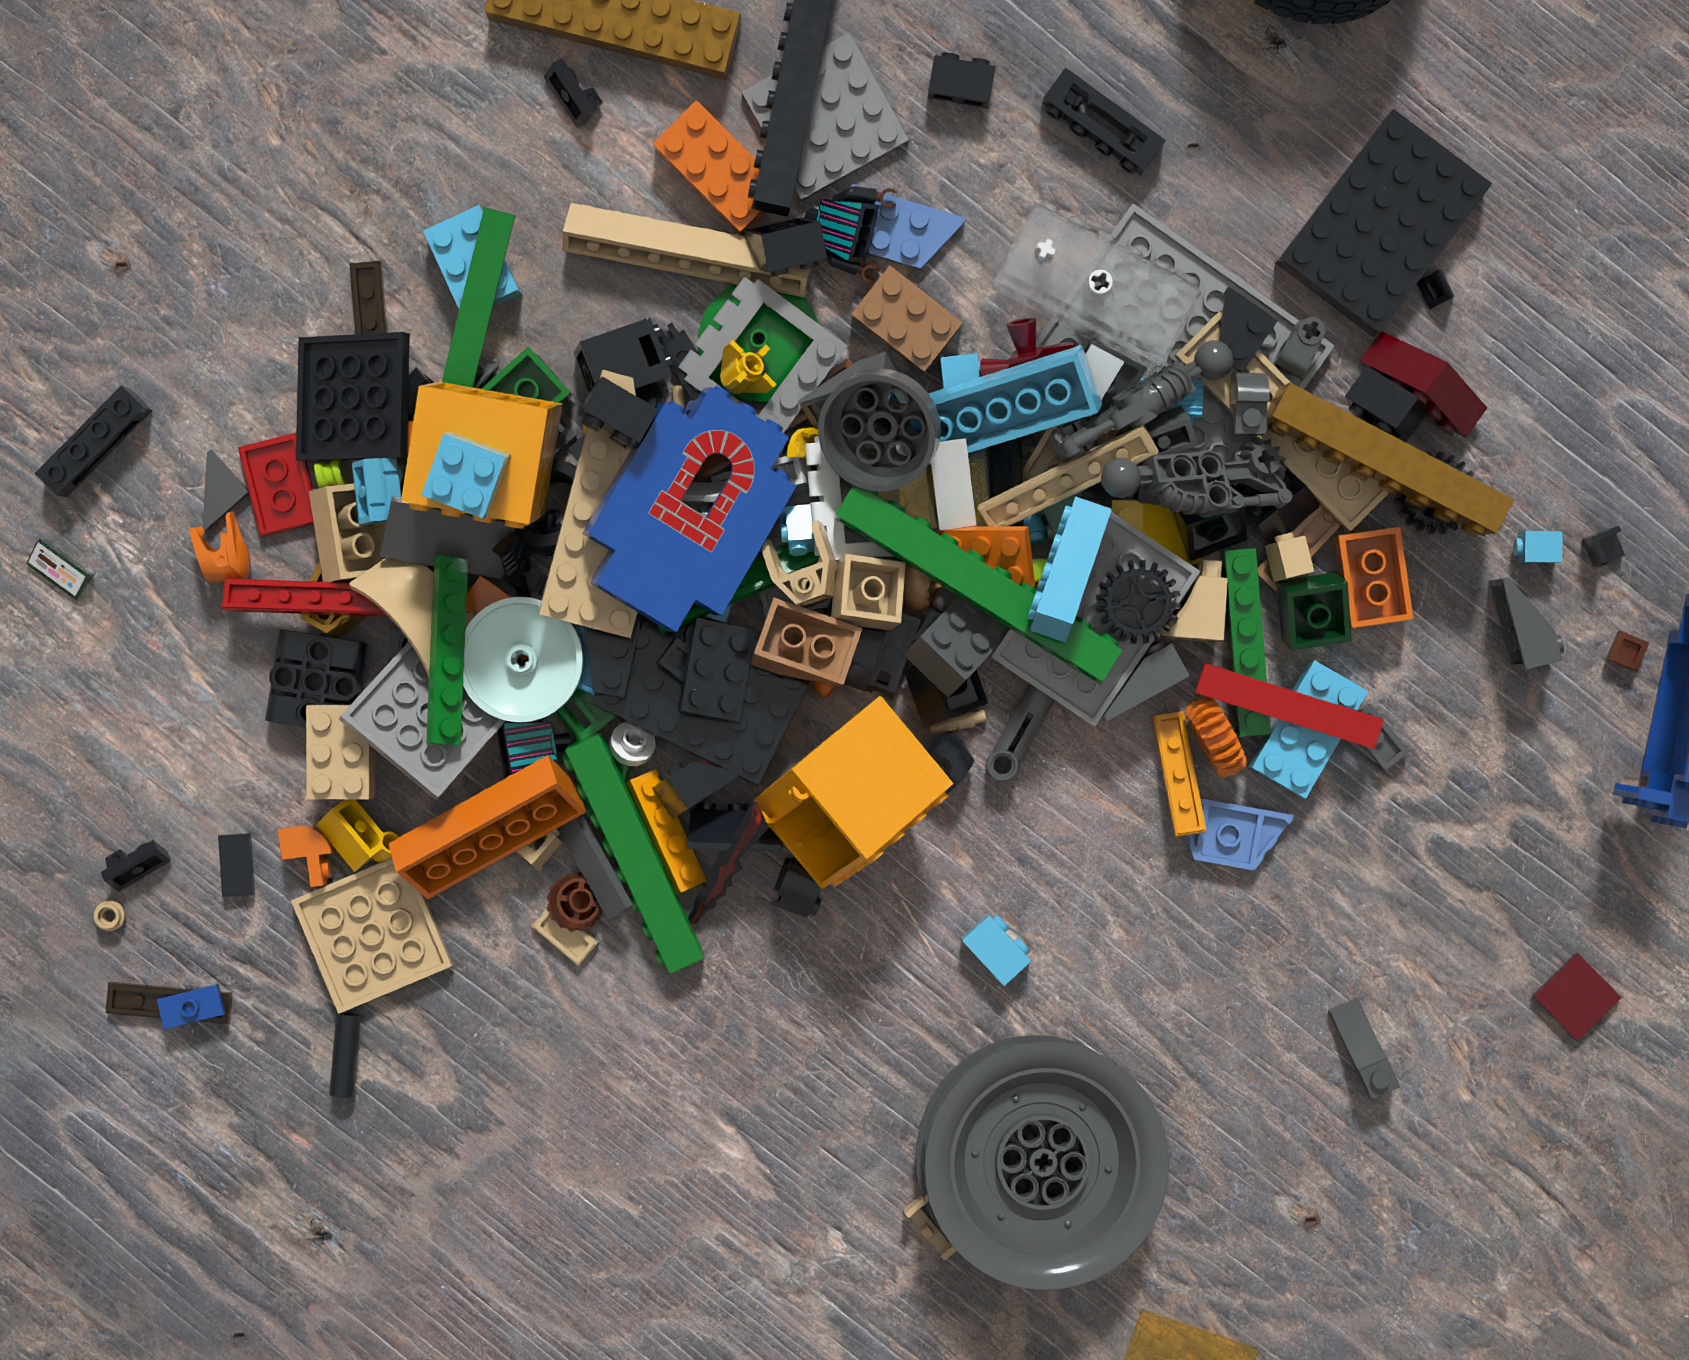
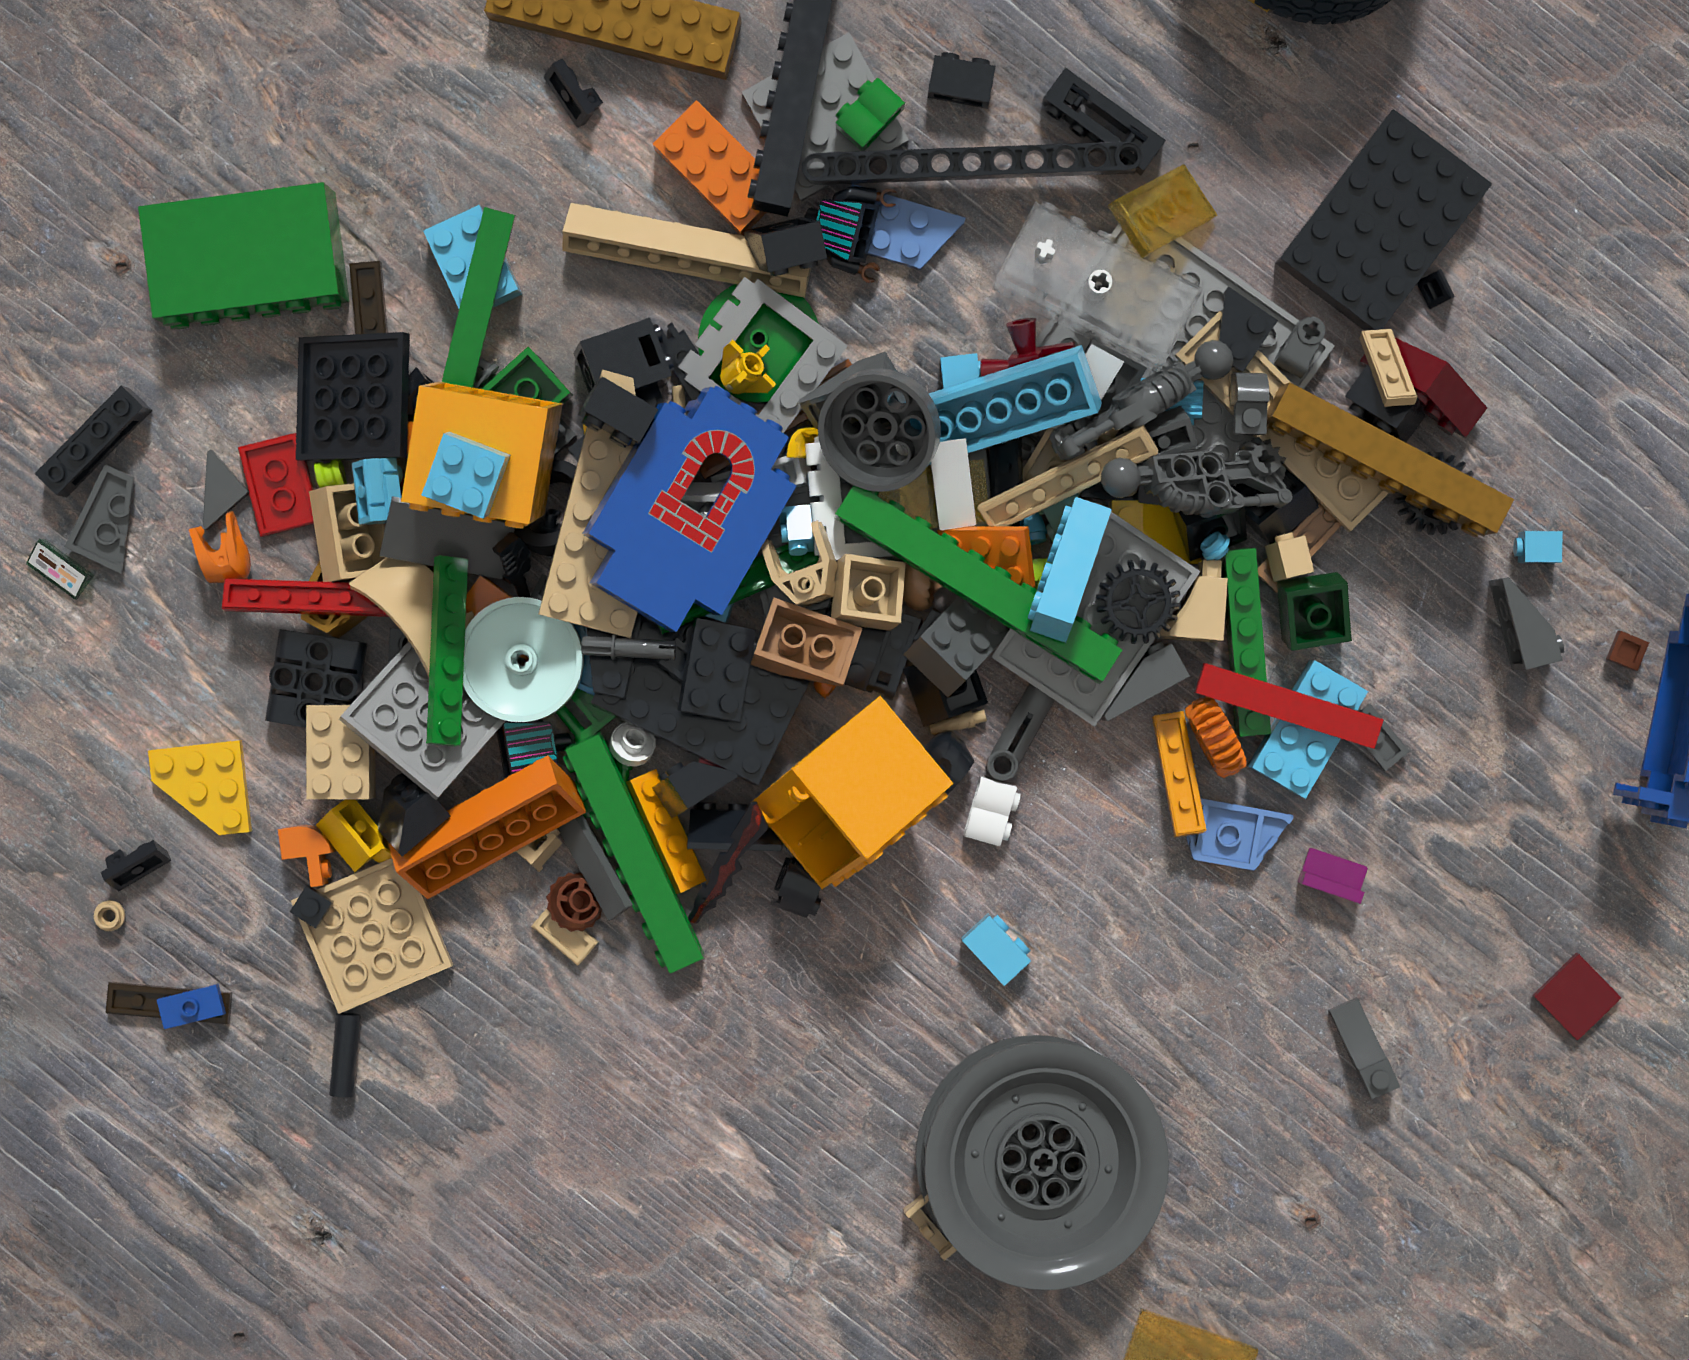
(104, 520): none -> dark grey wing
(206, 782): none -> yellow plate
(236, 864): black tile -> none
(244, 255): none -> green brick
(311, 906): none -> black plate
(408, 814): none -> black slope
(628, 647): none -> dark grey axle
(869, 114): none -> green brick
(906, 320): medium nougat brick -> none
(986, 155): none -> black beam
(991, 811): none -> white brick
(1162, 210): none -> clear yellow tile
(1215, 546): none -> medium azure plate
(1333, 875): none -> magenta panel
(1375, 576): orange brick -> none
(1388, 367): none -> tan tile
(1603, 546): black panel -> none

